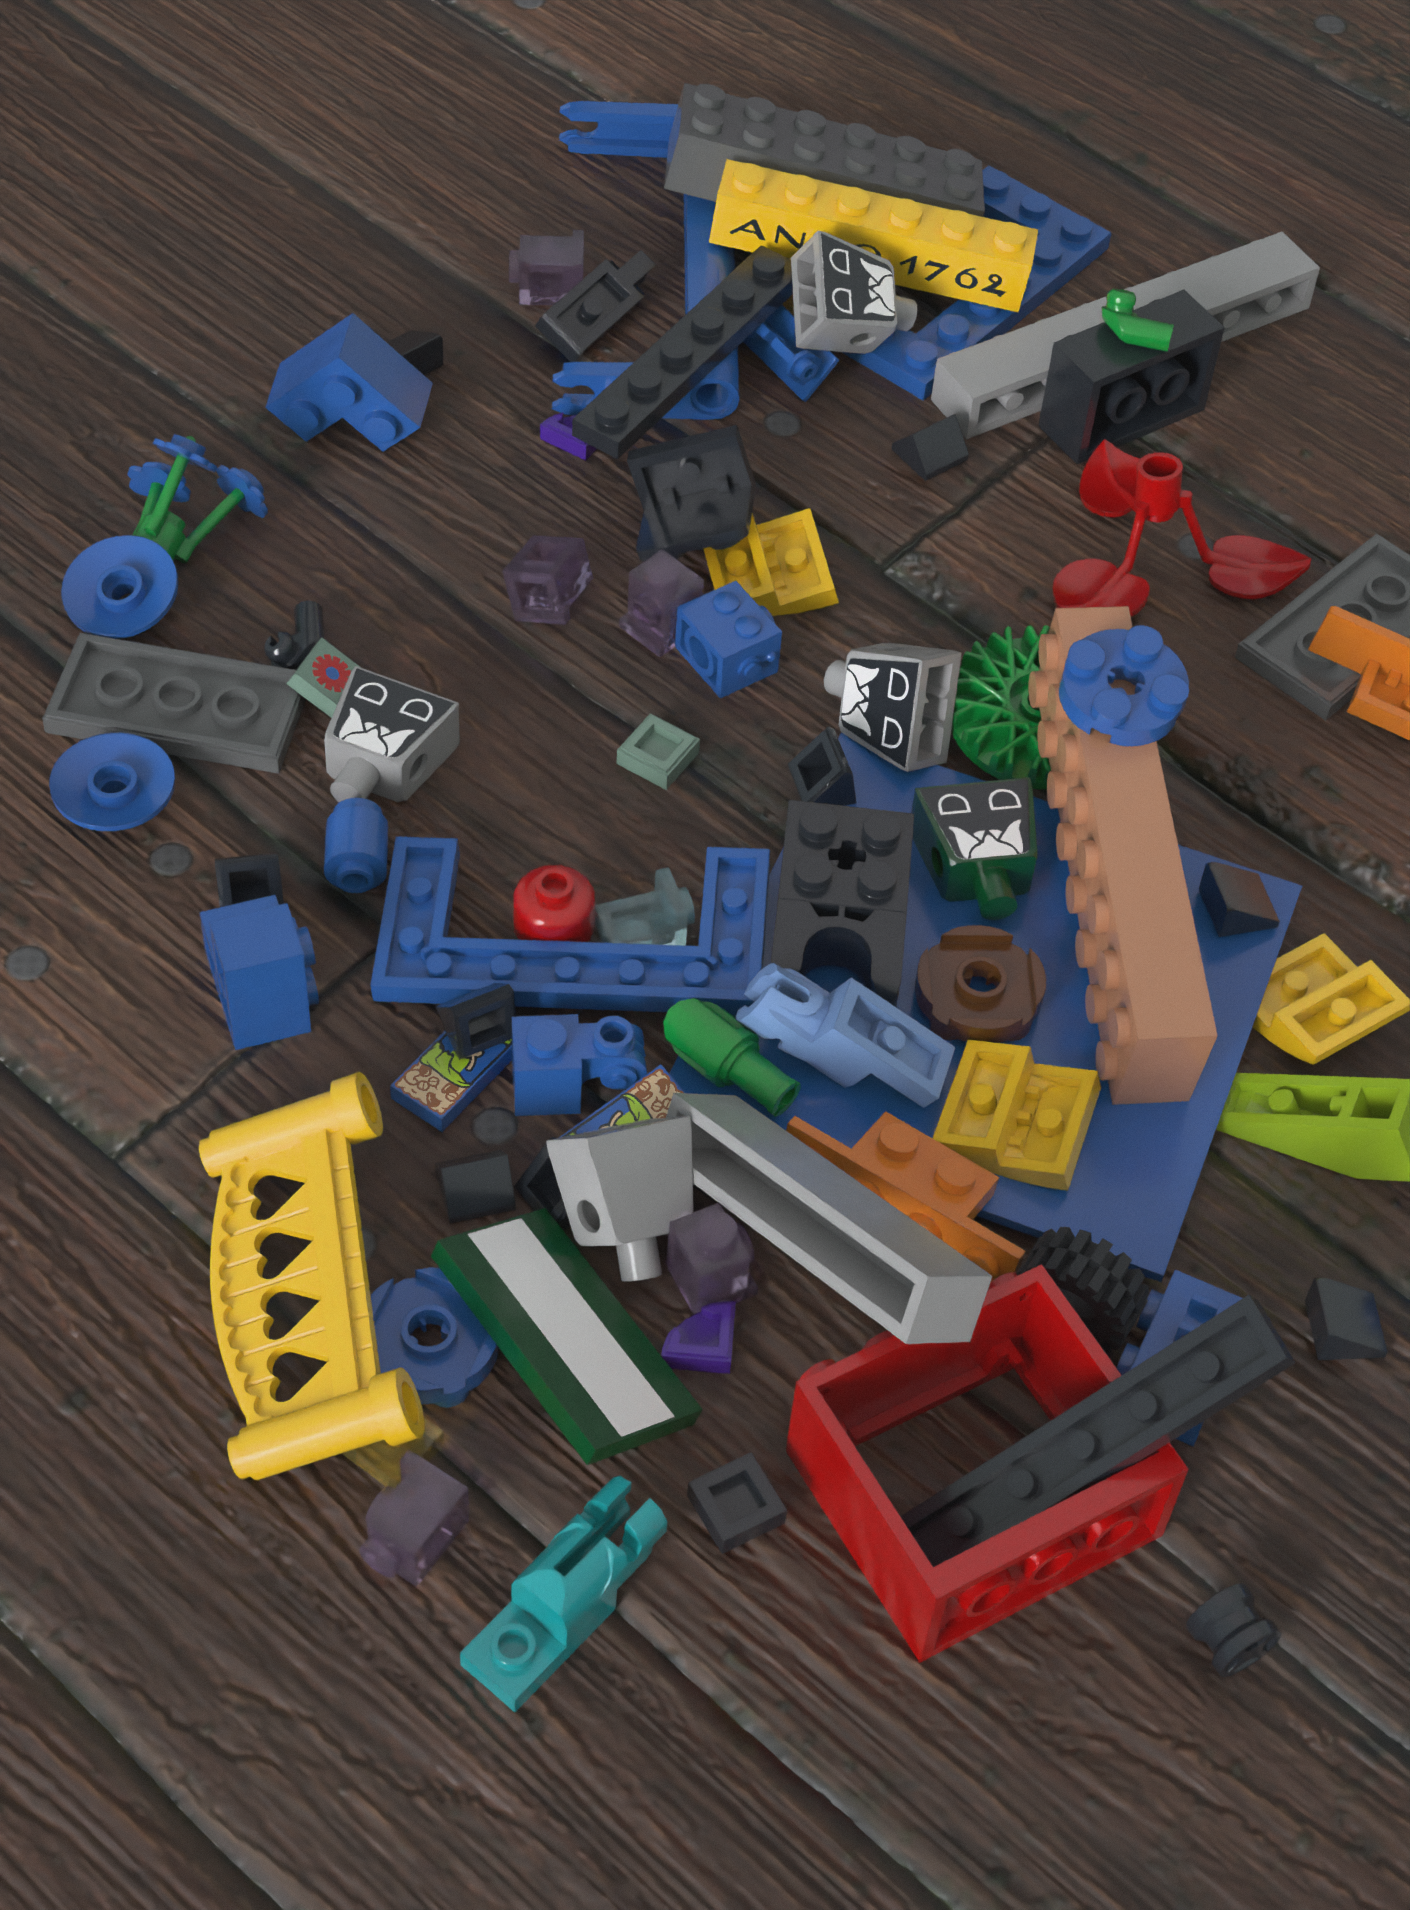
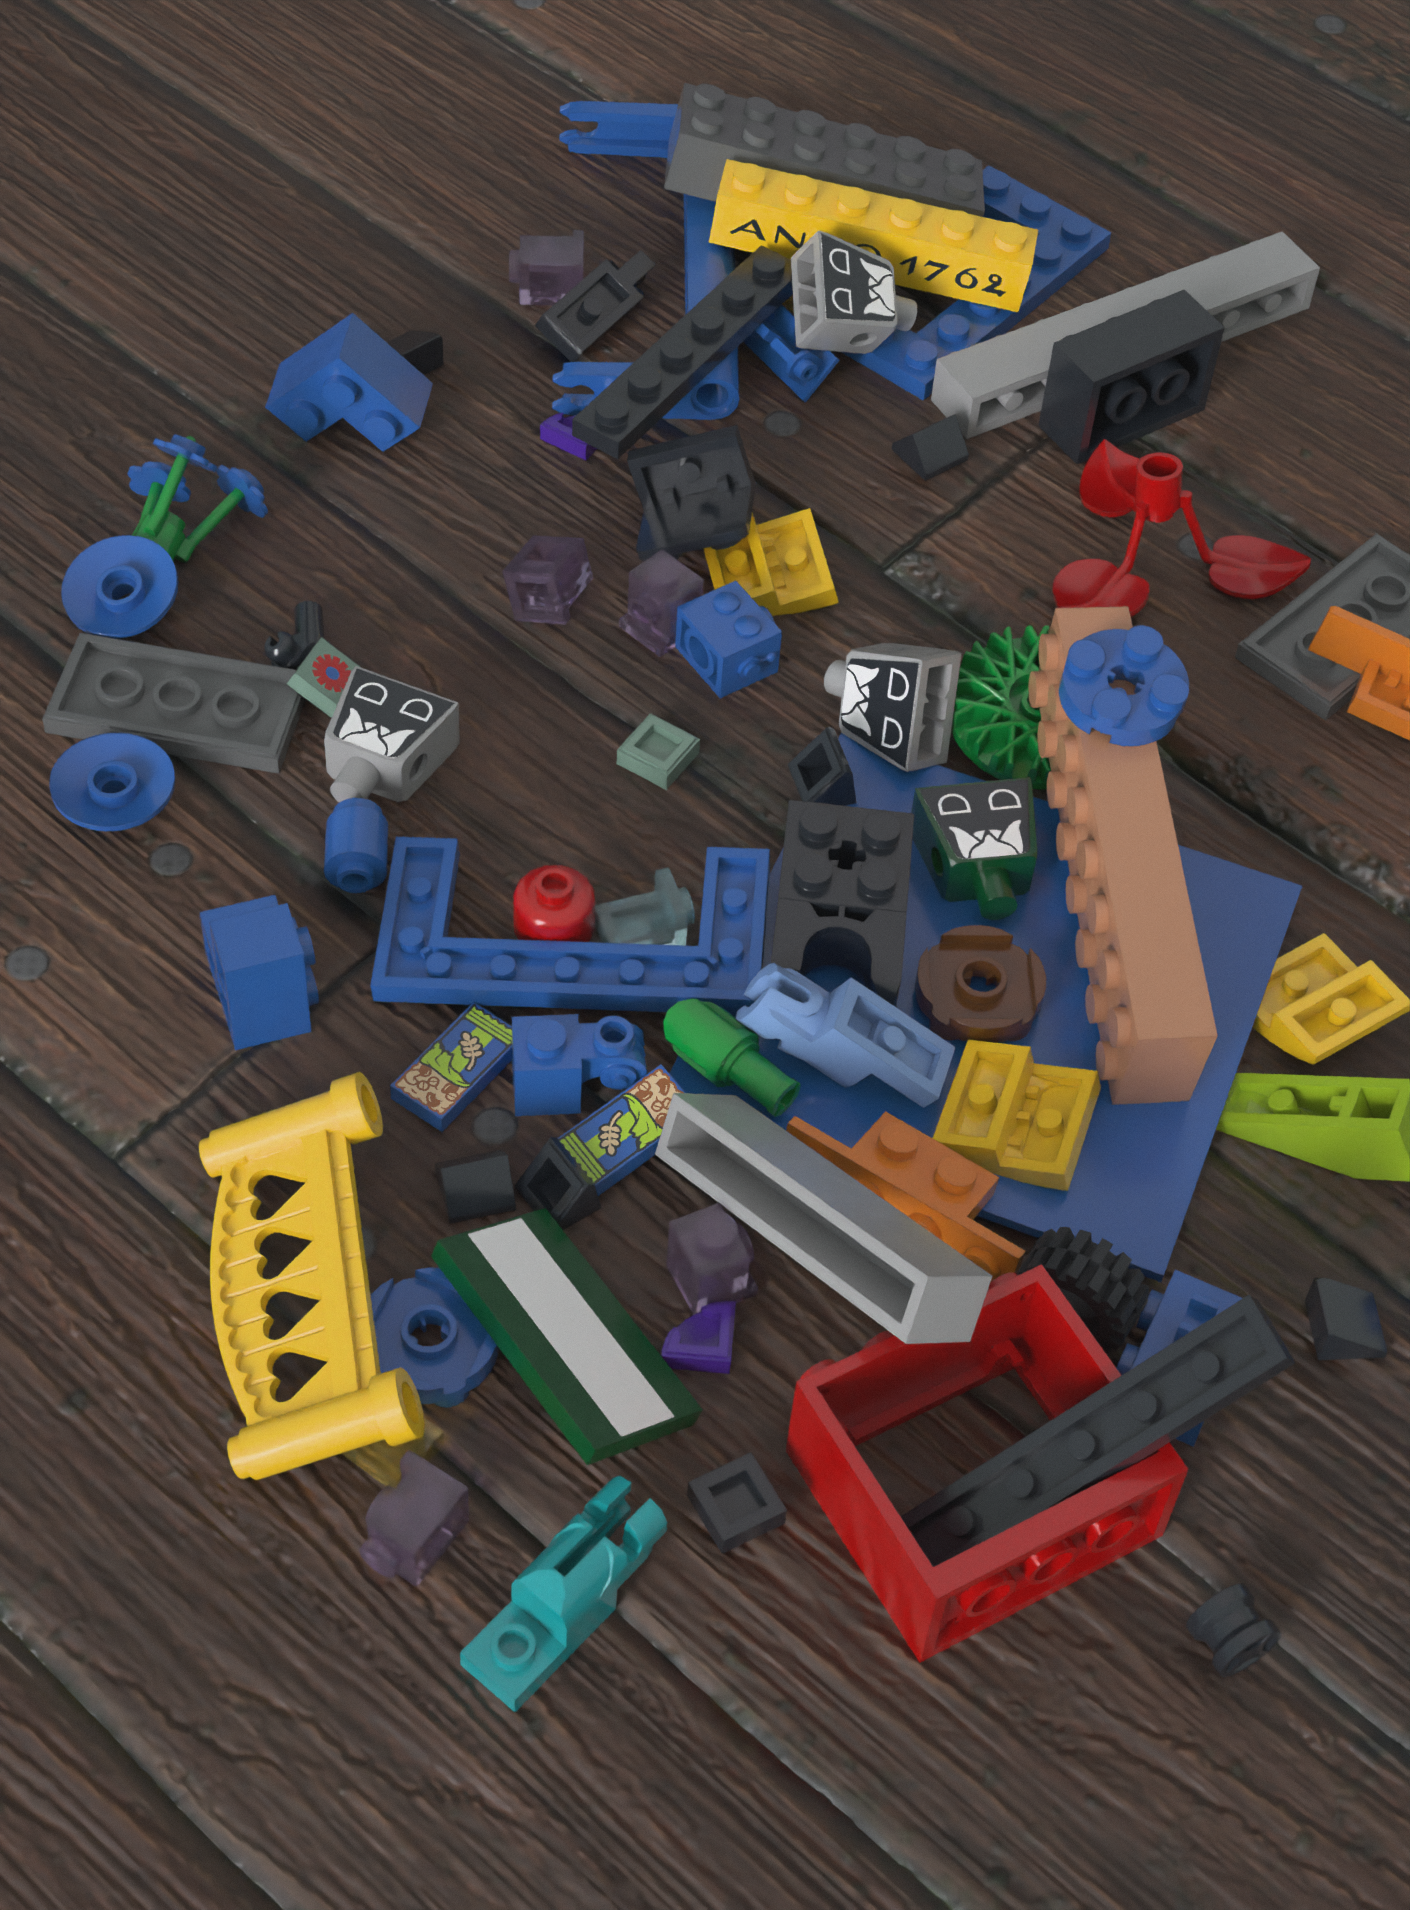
(248, 878): black slope -> none
(479, 1019): black slope -> none
(626, 1187): light grey torso -> none
(1129, 326): green arm -> none
(1236, 900): black slope -> none

